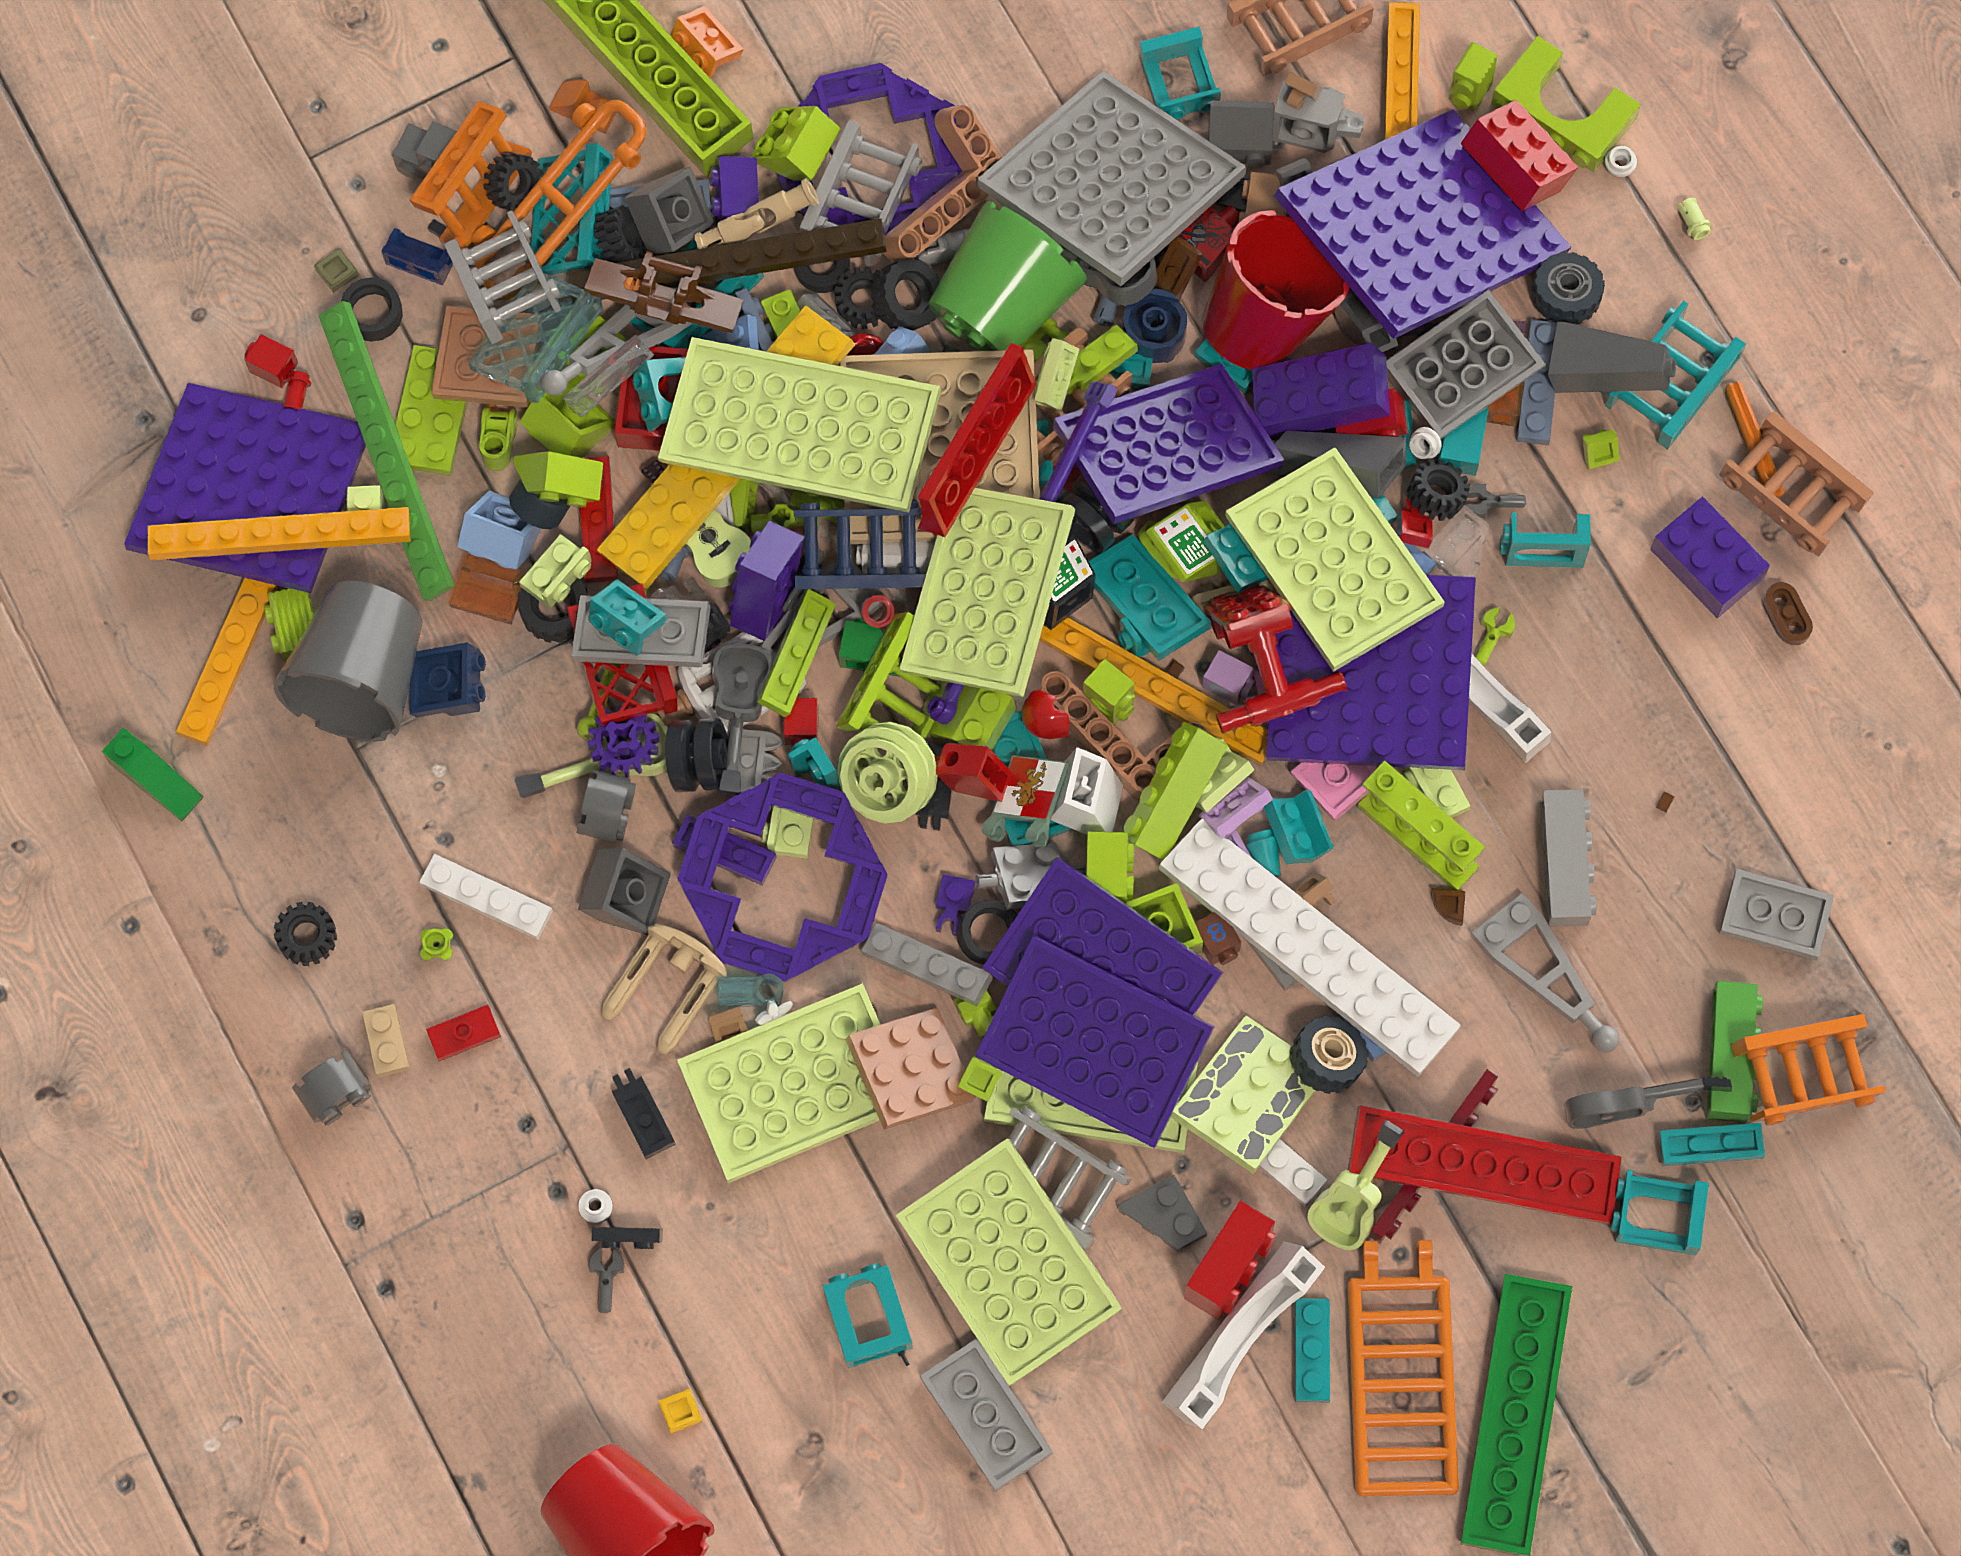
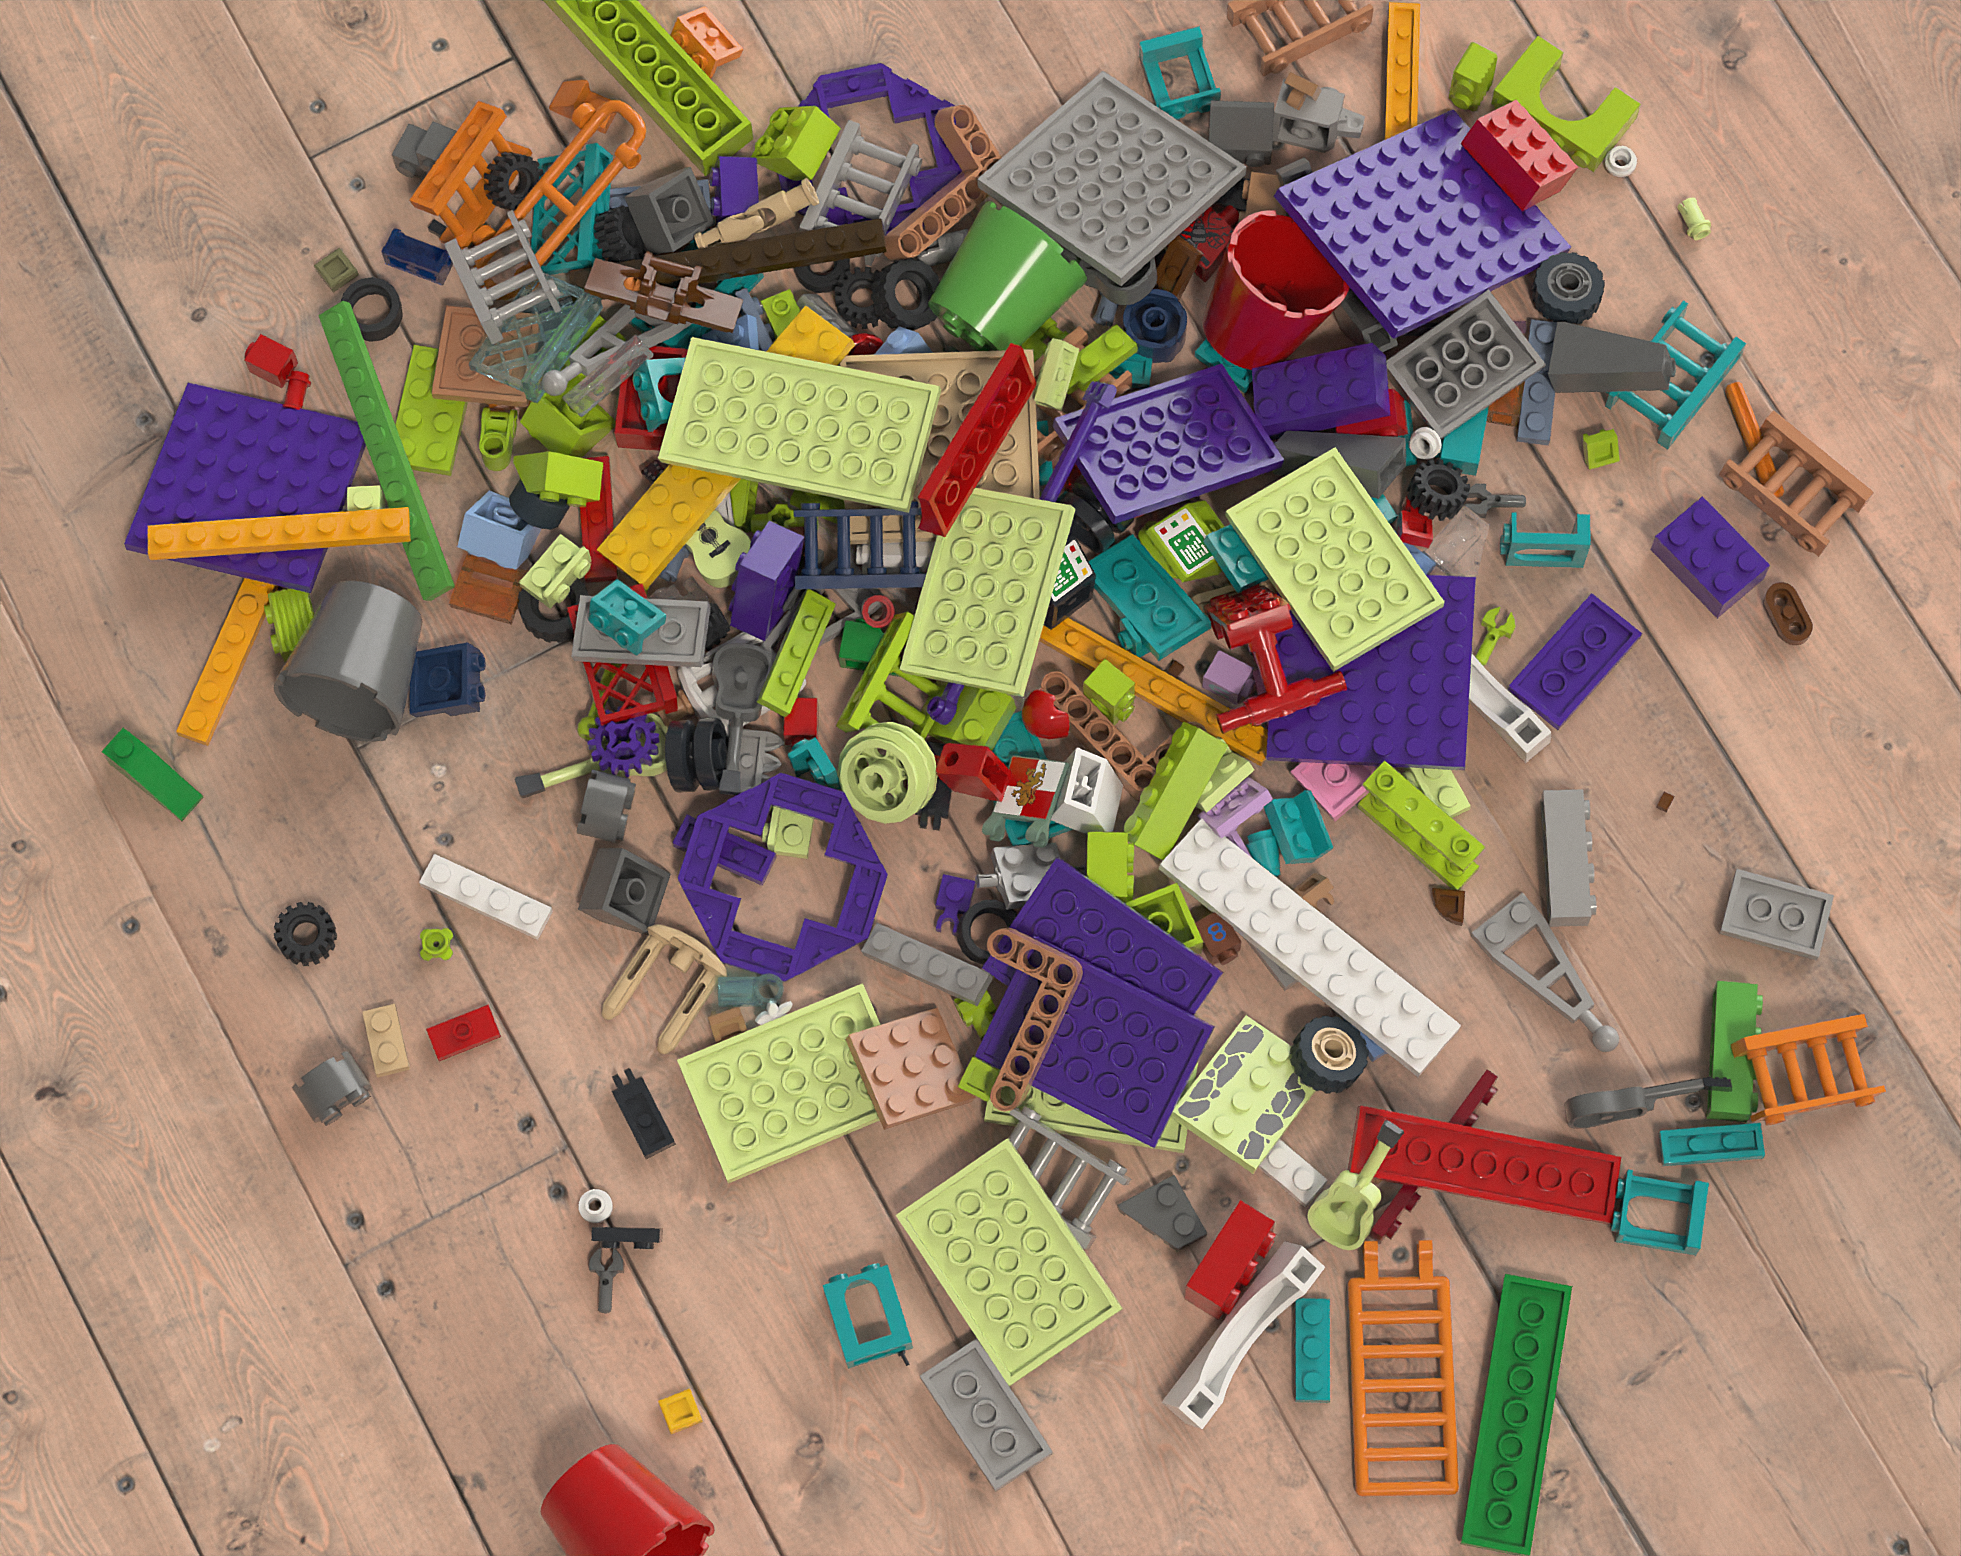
(1037, 1014): none -> nougat beam
(1574, 661): none -> dark purple plate

